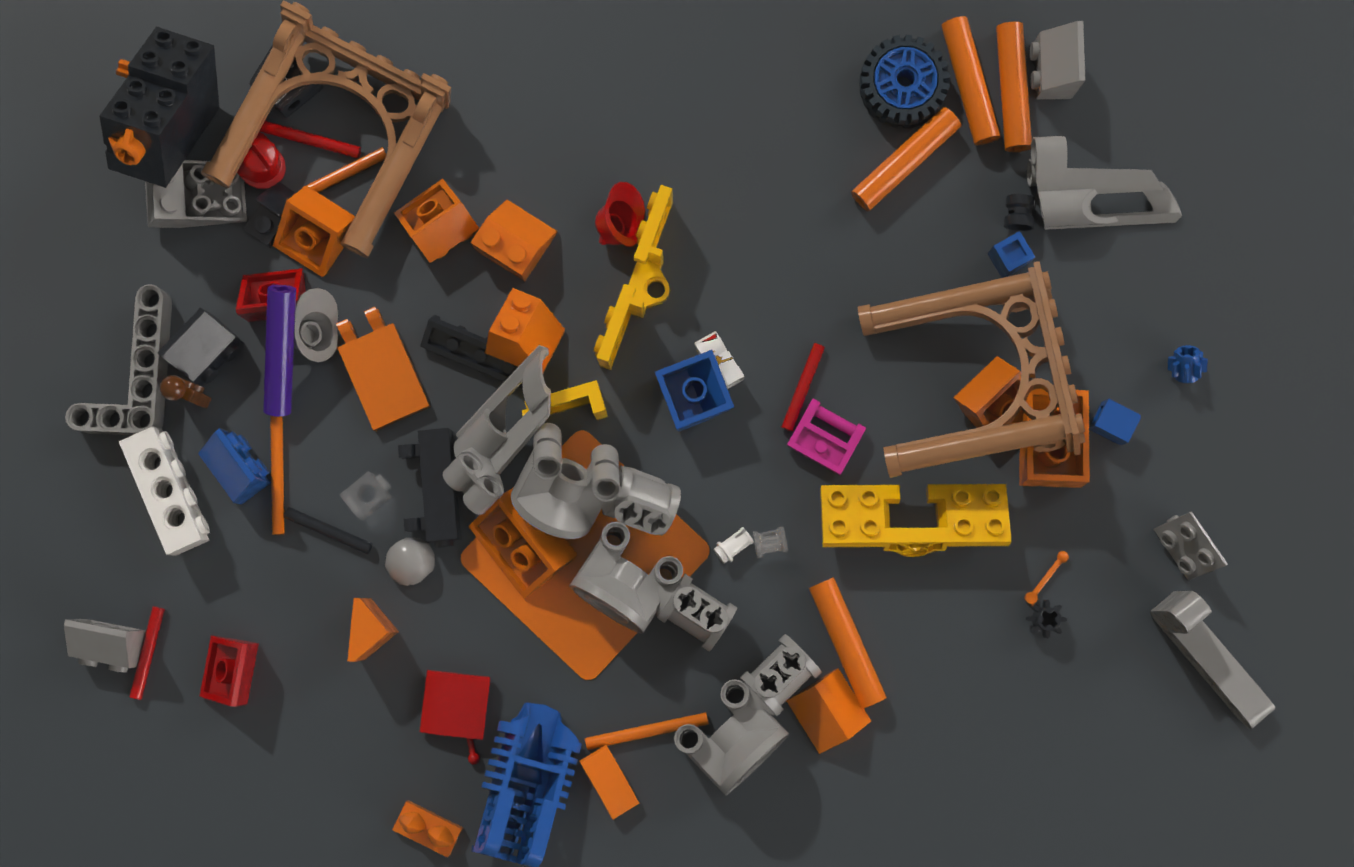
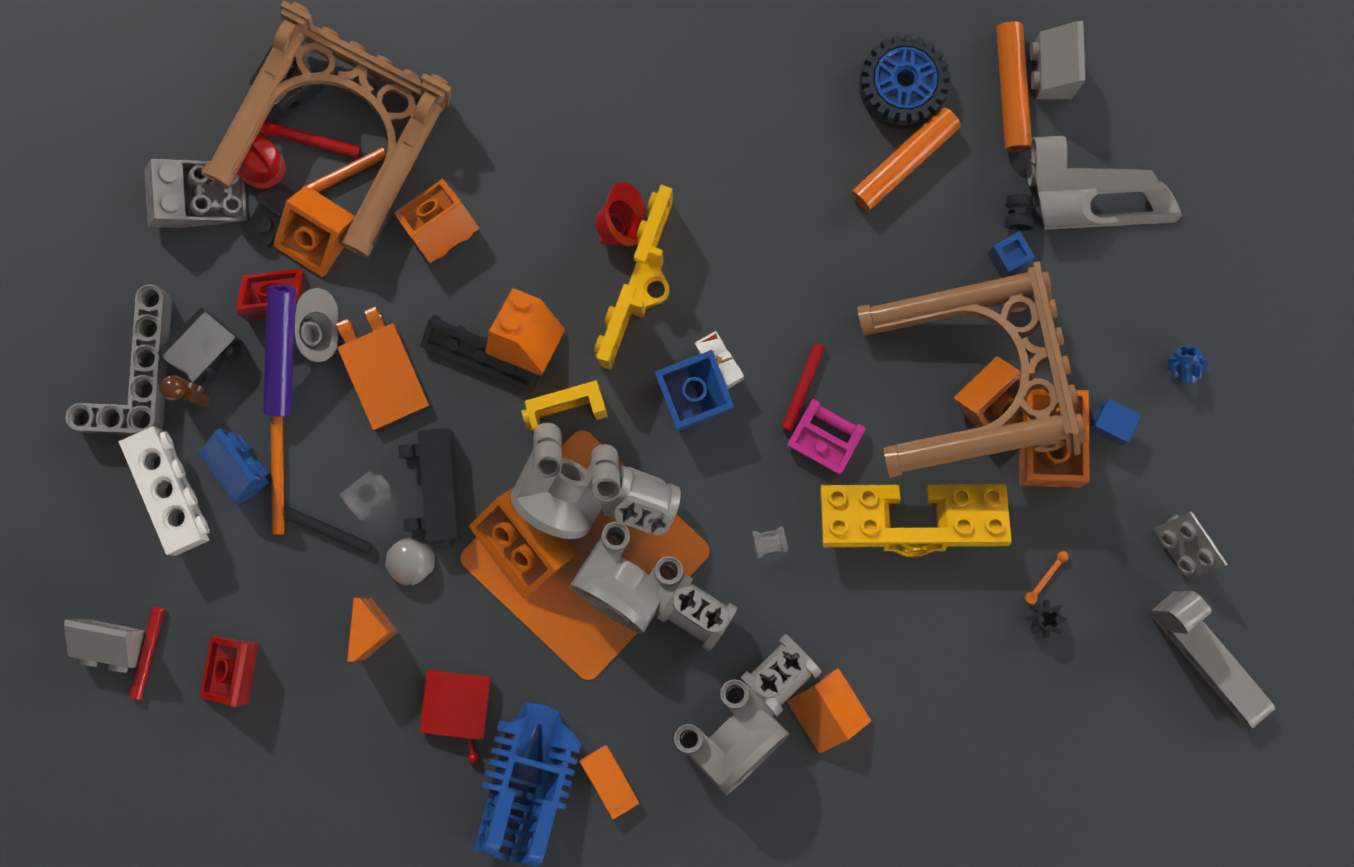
(160, 106): black piece -> none
(427, 828): orange tile -> none
(484, 445): light grey panel -> none
(513, 239): orange slope -> none
(644, 731): orange bar -> none
(733, 545): white pin -> none
(847, 643): orange piece -> none
(970, 80): orange piece -> none

